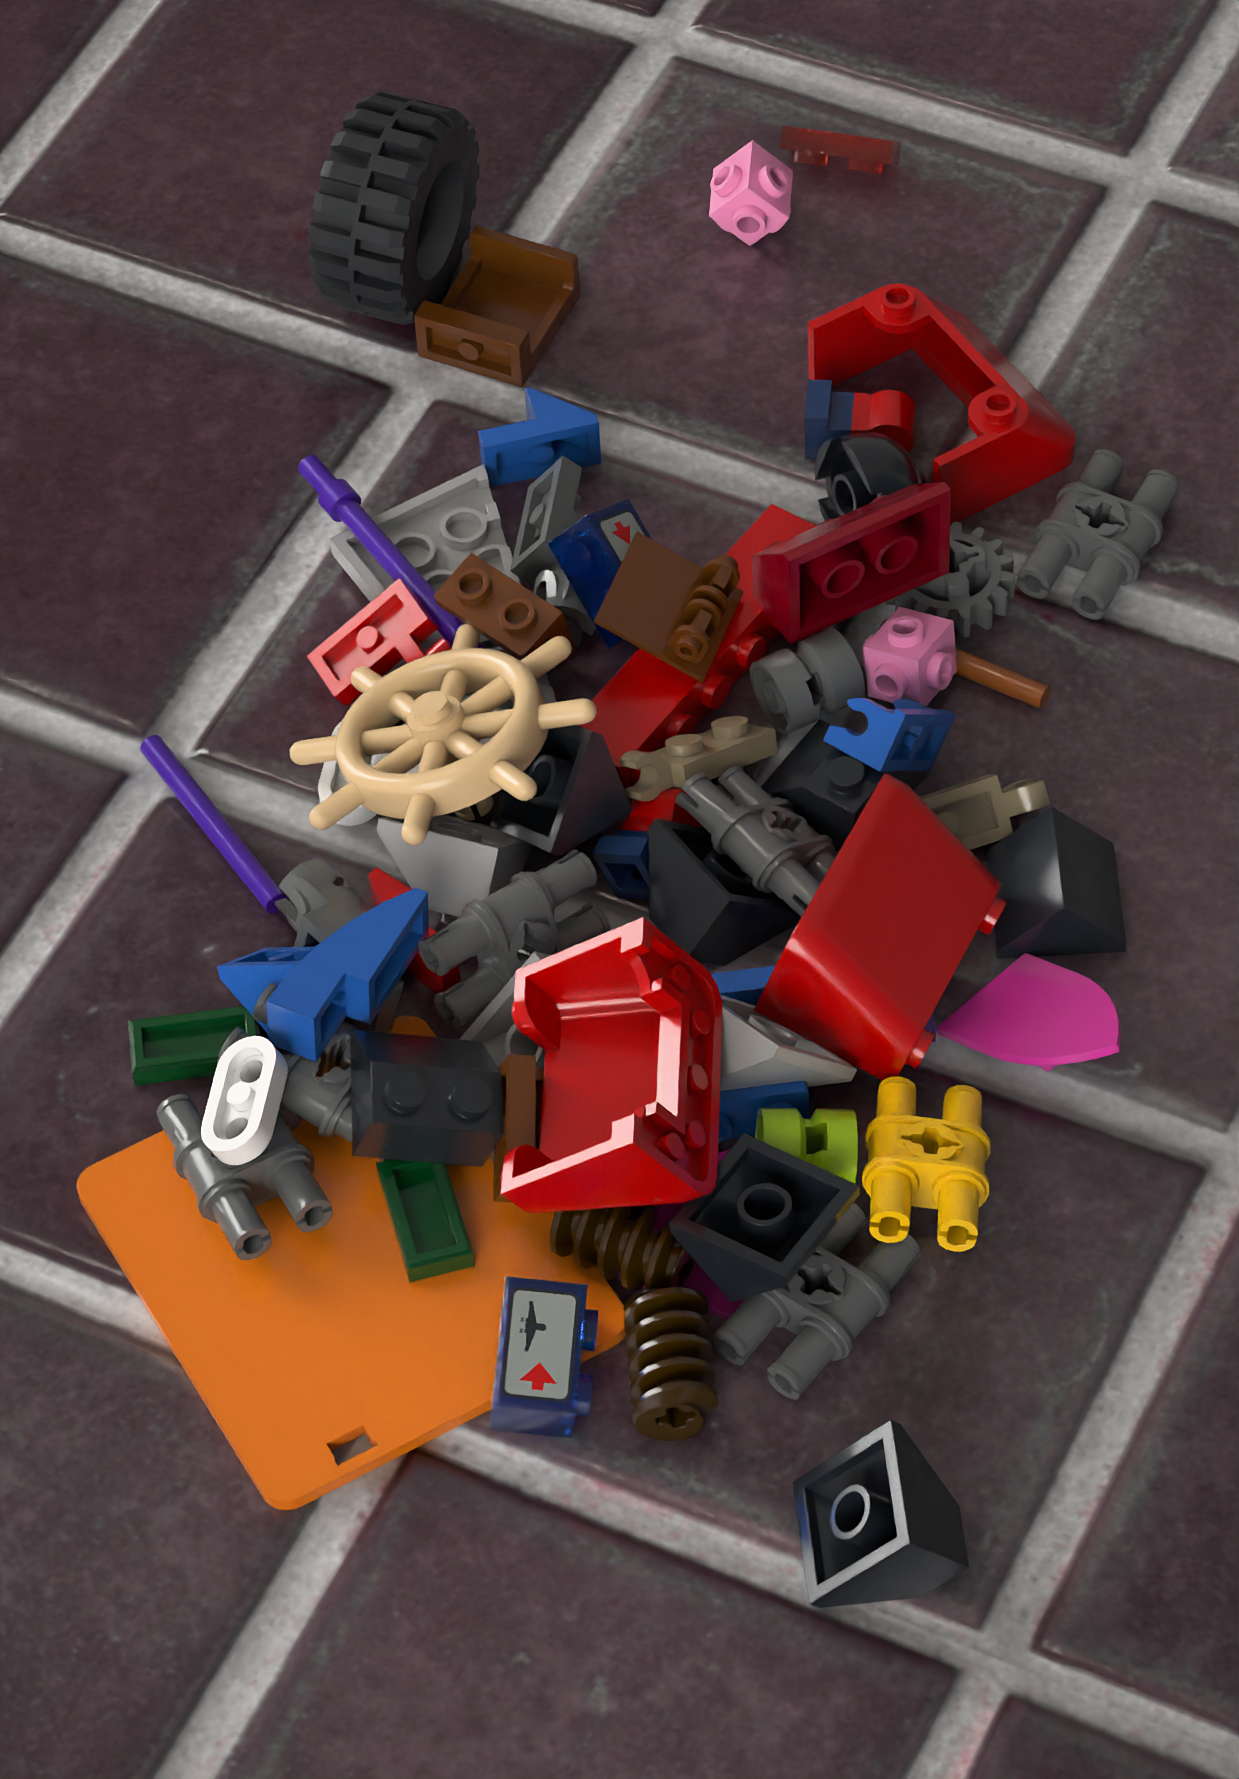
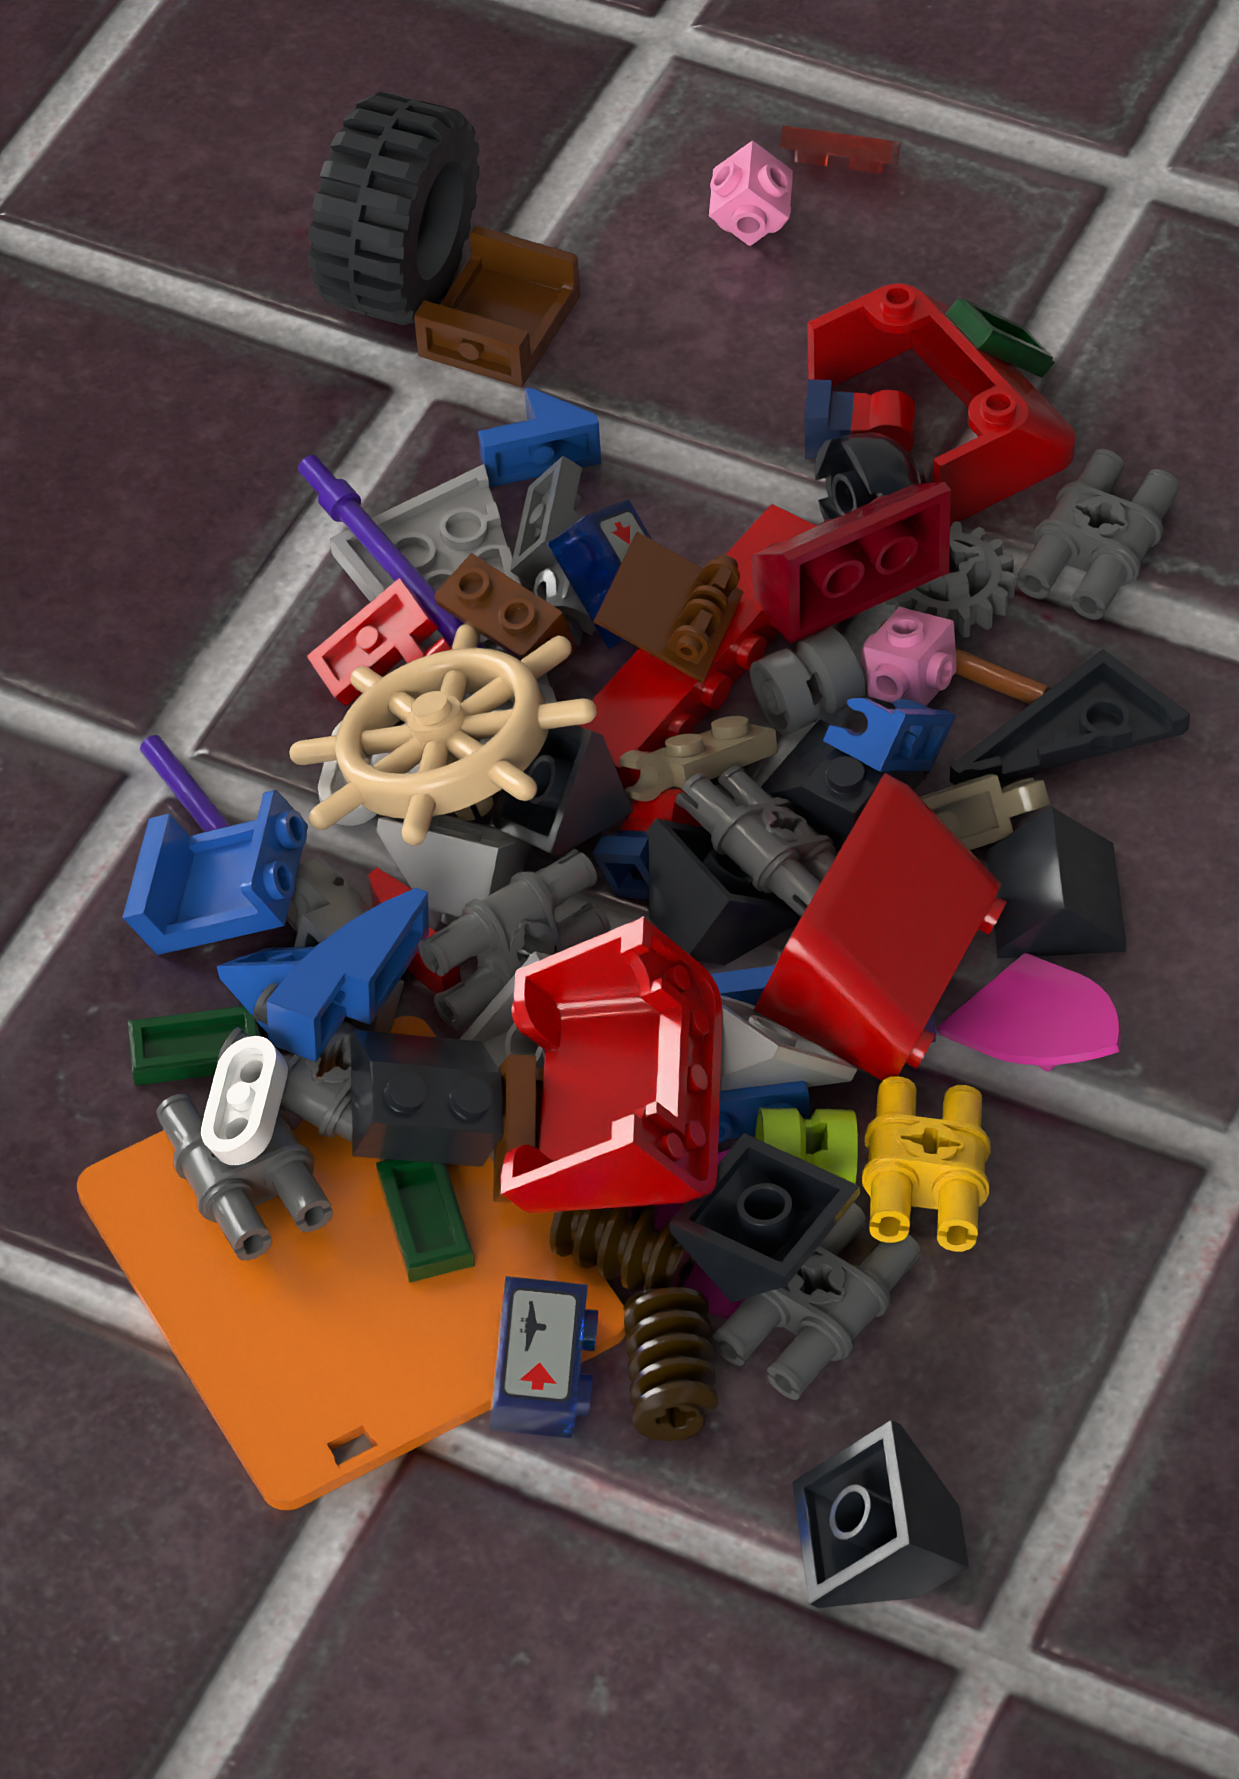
(217, 880): none -> blue panel
(1000, 337): none -> dark green tile
(1083, 716): none -> black wing

